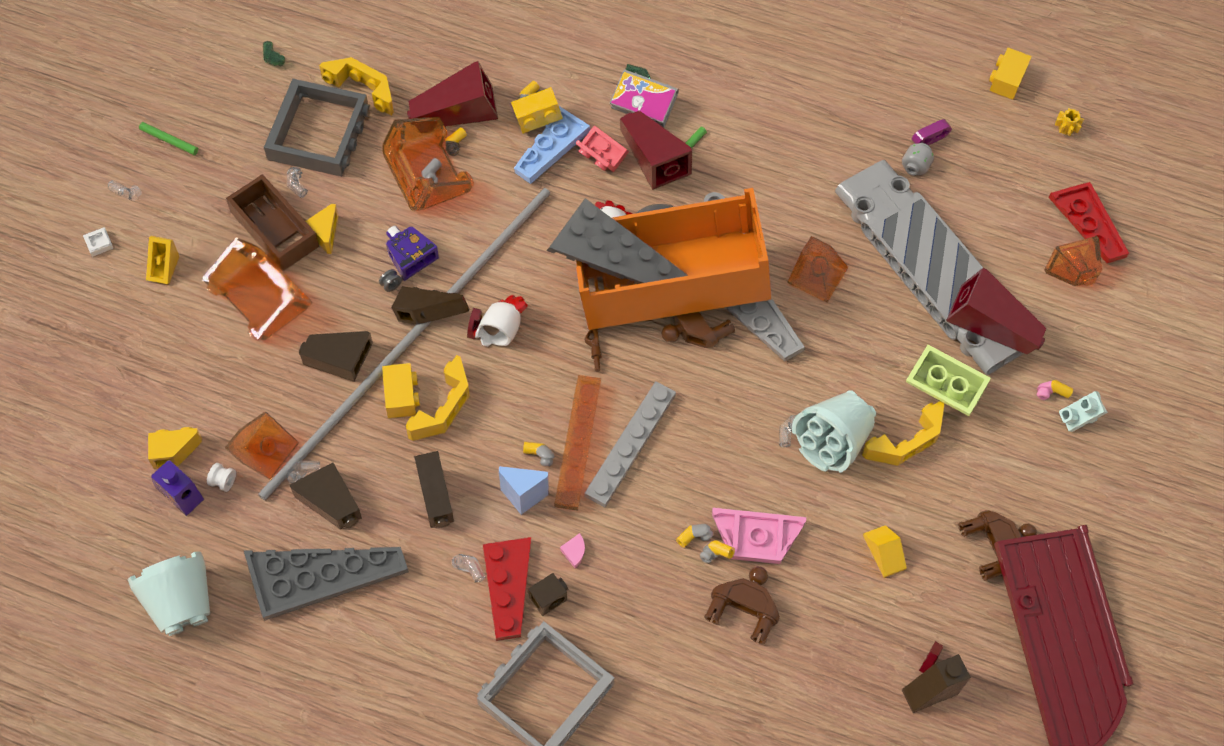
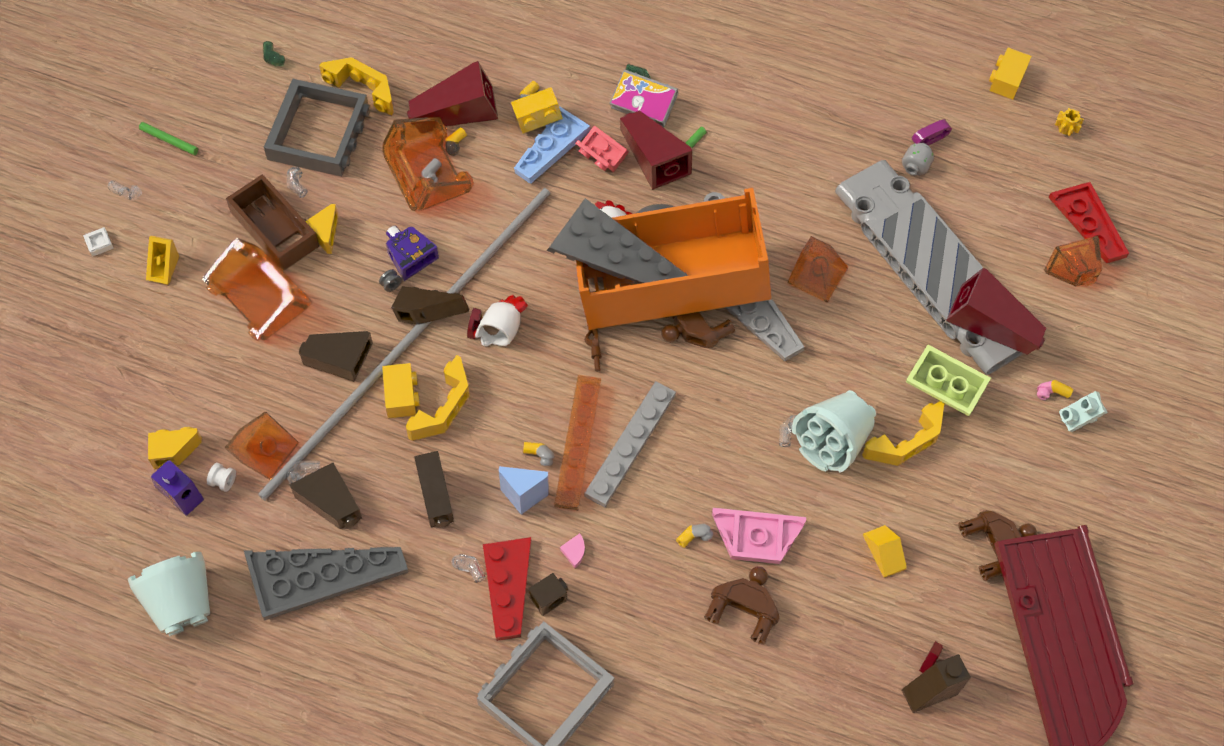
(715, 549): yellow arm -> none

